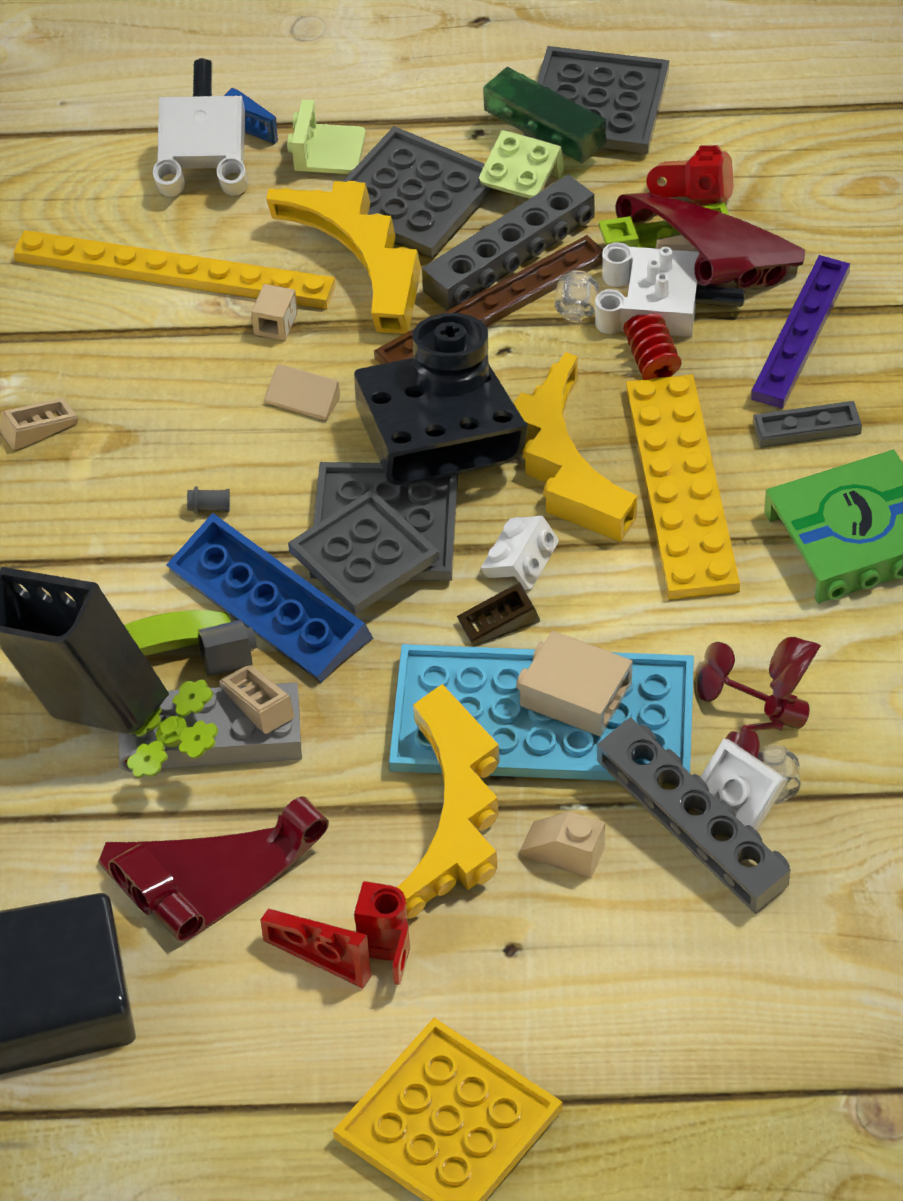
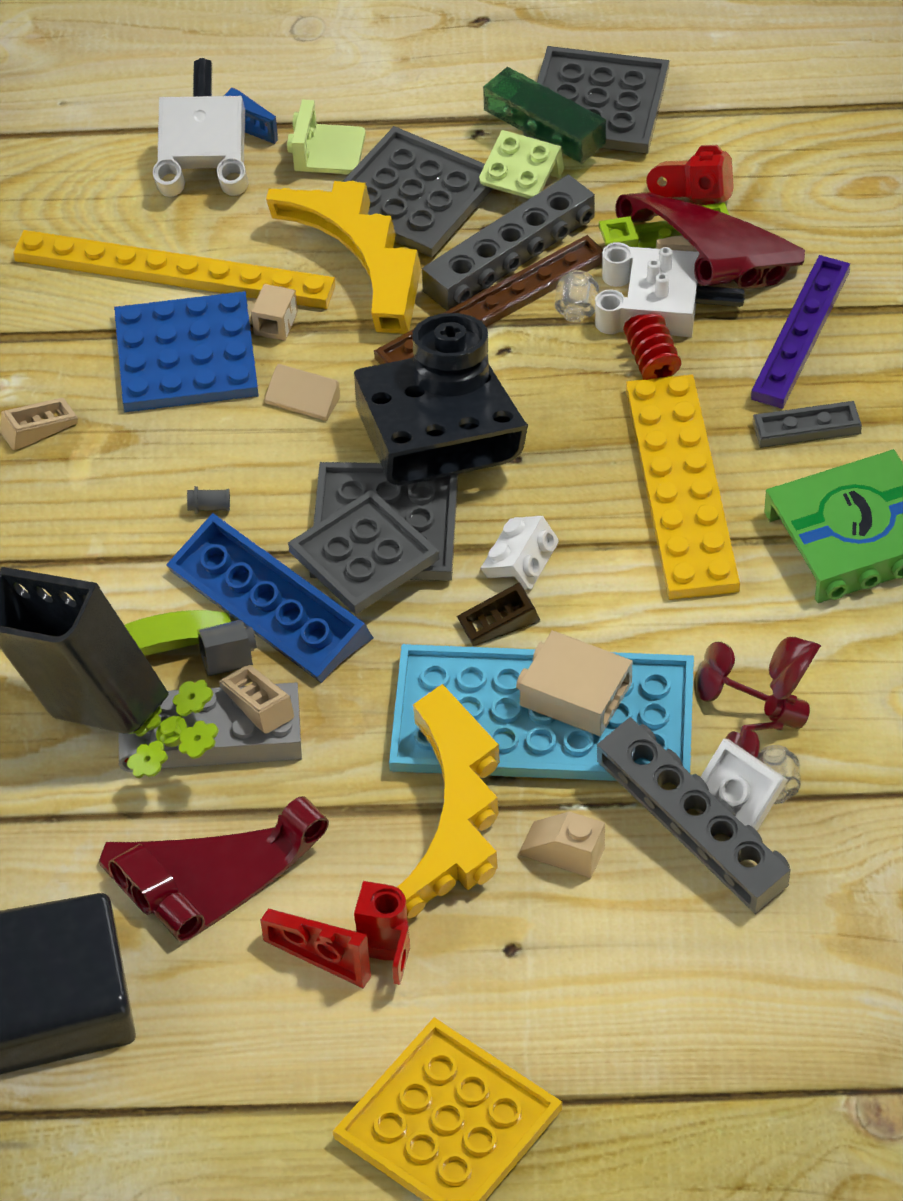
(185, 351): none -> blue plate
(572, 485): yellow arch -> none

